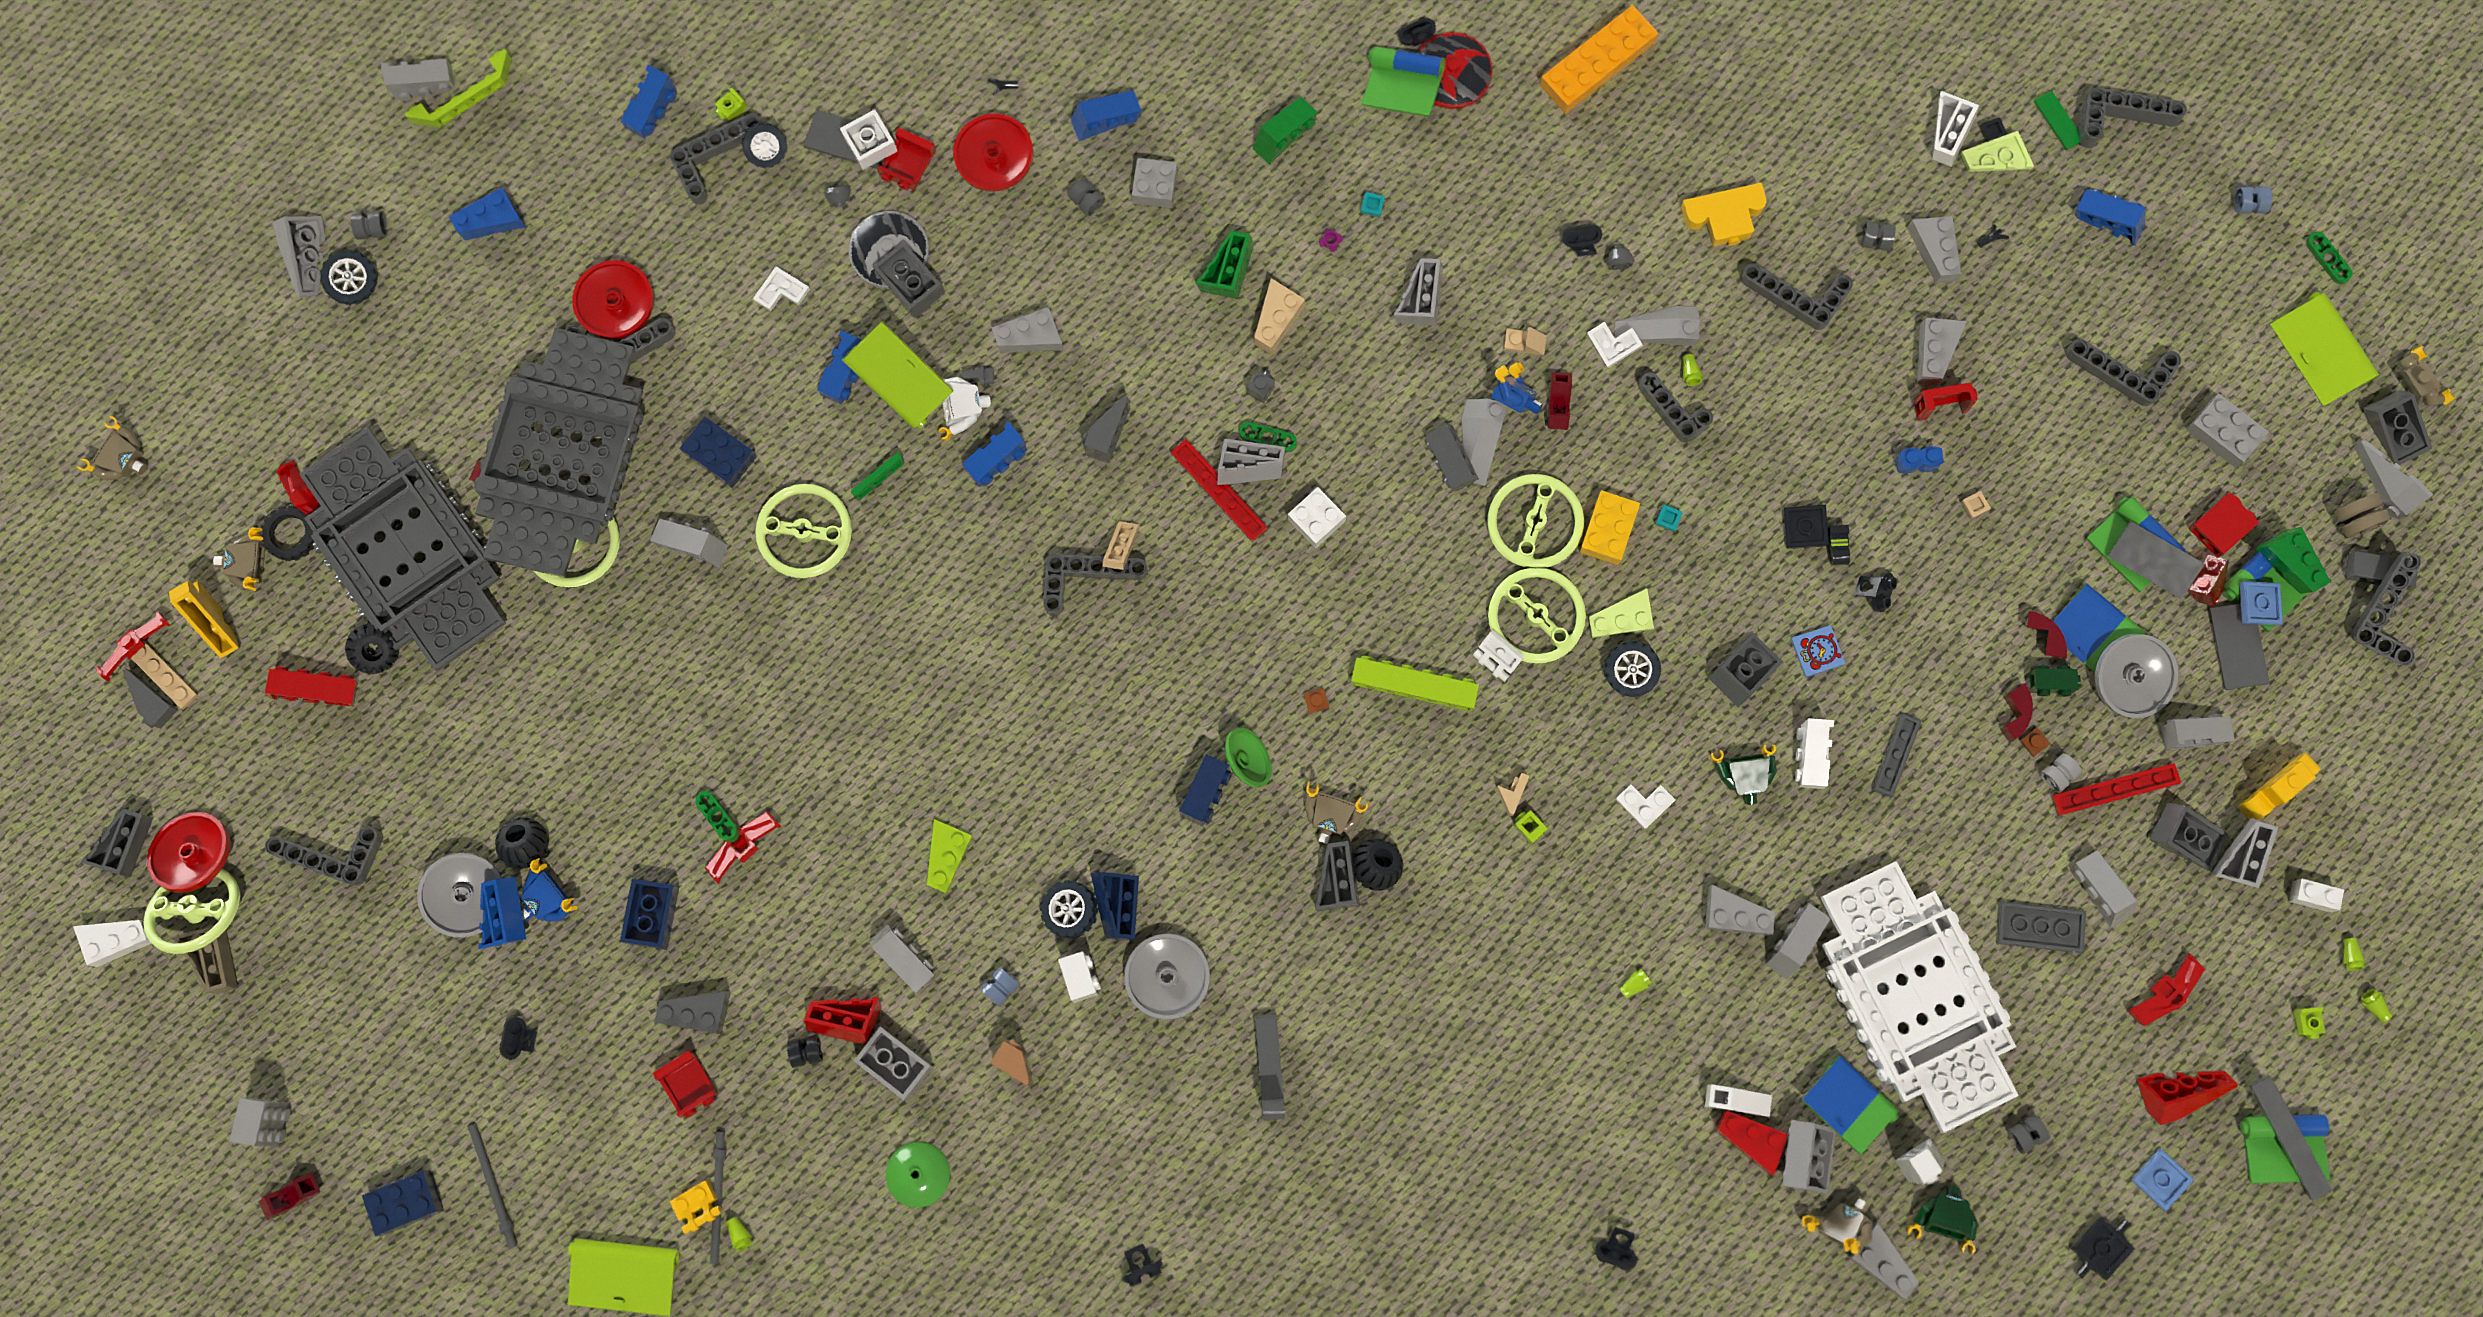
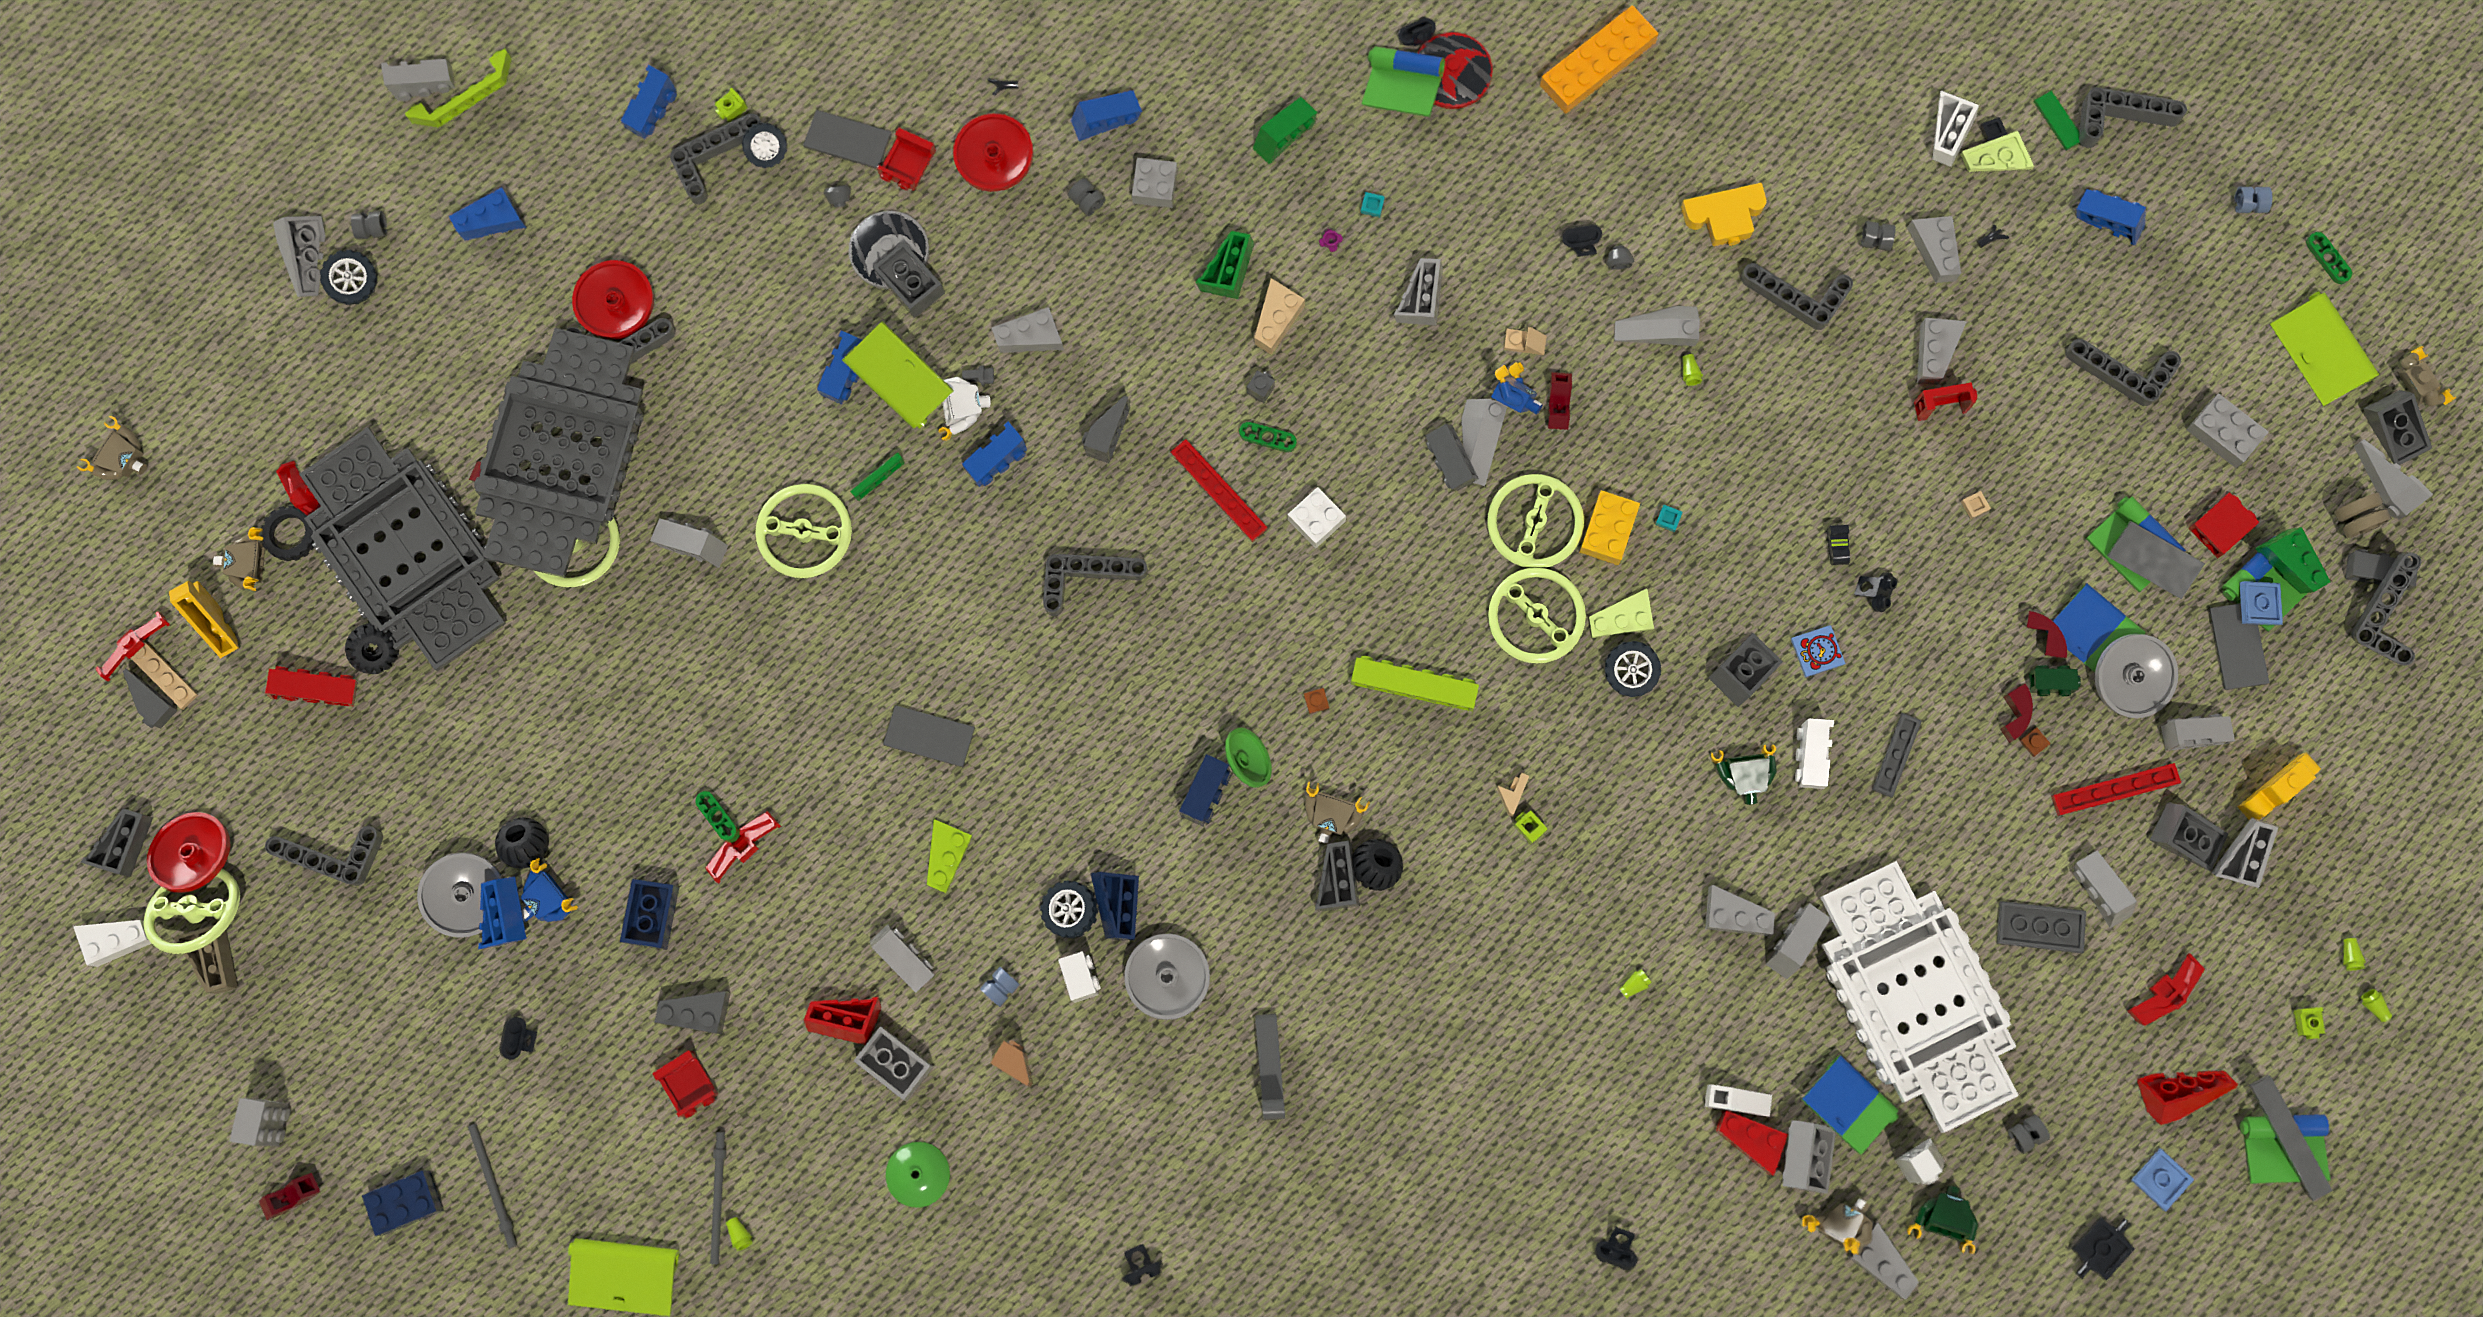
(694, 1200): yellow plate -> none
(718, 452): dark blue brick -> none
(779, 285): white plate -> none
(804, 1051): black wheel -> none
(868, 139): white brick -> none
(929, 736): none -> dark grey tile
(1120, 545): tan plate -> none
(1249, 462): light grey wedge -> none
(1501, 652): white plate -> none
(1611, 348): white plate -> none
(1643, 809): white plate -> none
(1672, 405): dark grey beam -> none
(1806, 526): black plate -> none
(1924, 460): blue brick -> none
(2063, 771): light grey wheel -> none
(2210, 581): clear red slope -> none
(2316, 895): white brick -> none

